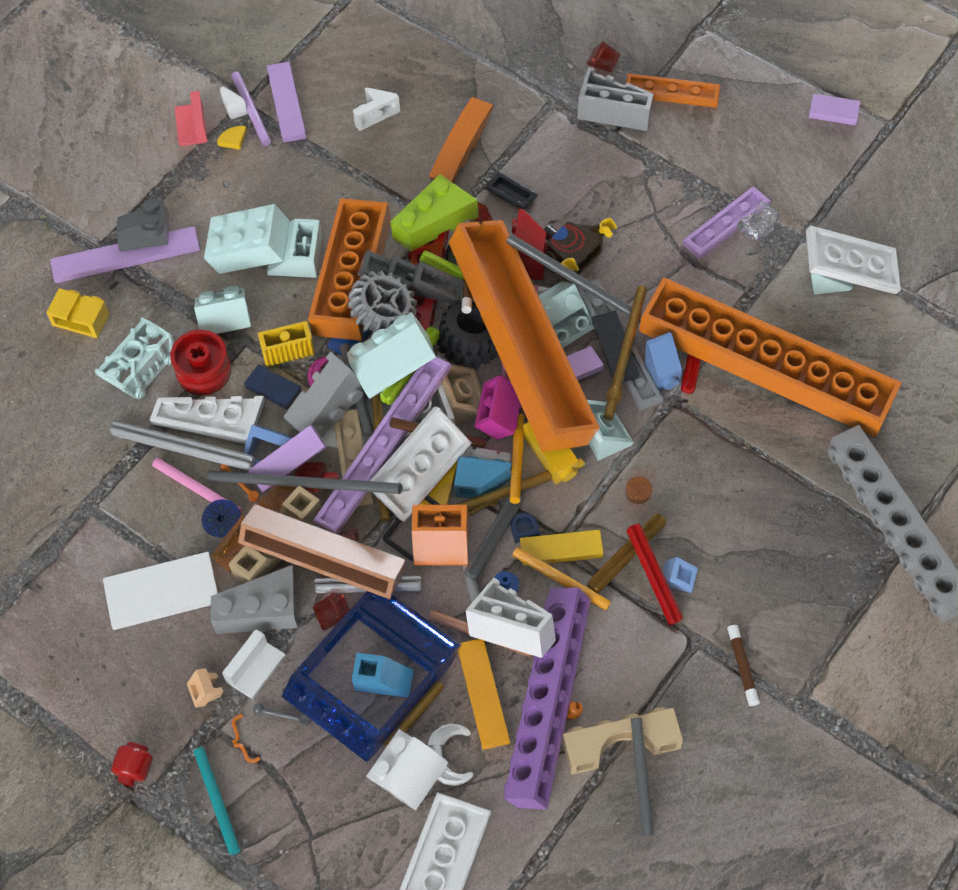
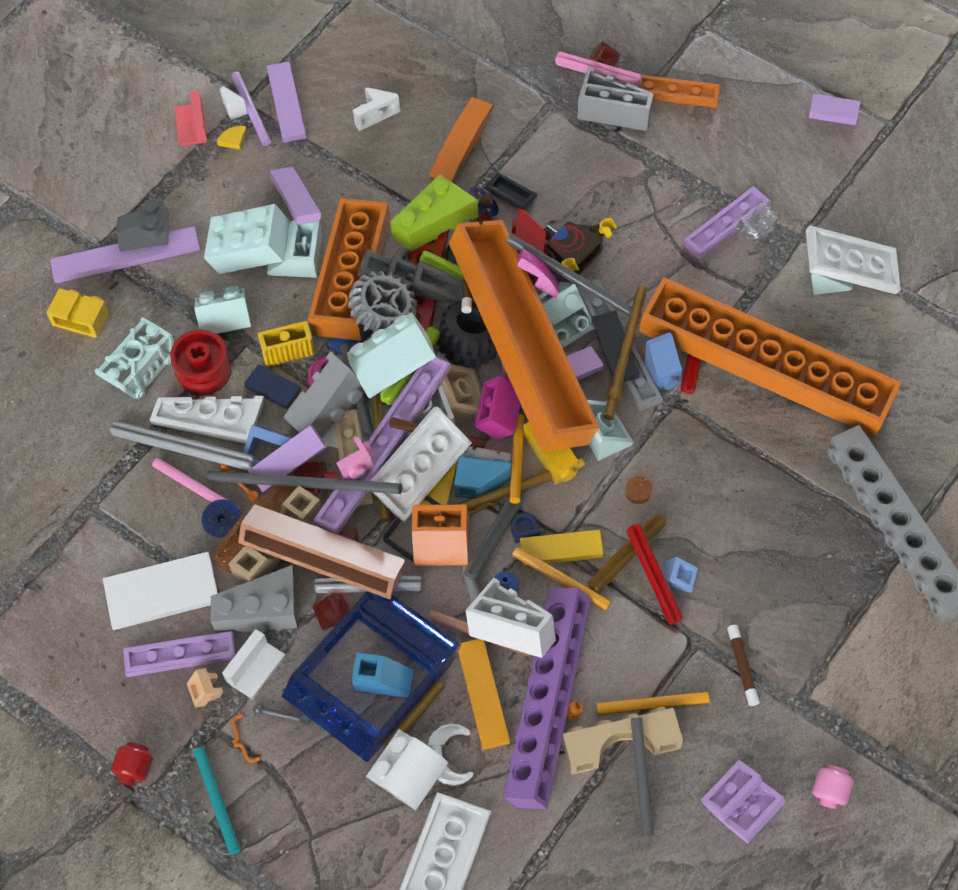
(179, 653): none -> lavender tile
(295, 195): none -> lavender tile
(357, 463): none -> bright pink bracket
(486, 203): none -> piece
(543, 277): none -> dark pink slope
(581, 64): none -> bright pink axle
(652, 703): none -> light orange bar
(743, 801): none -> lavender slope
(833, 786): none -> bright pink head

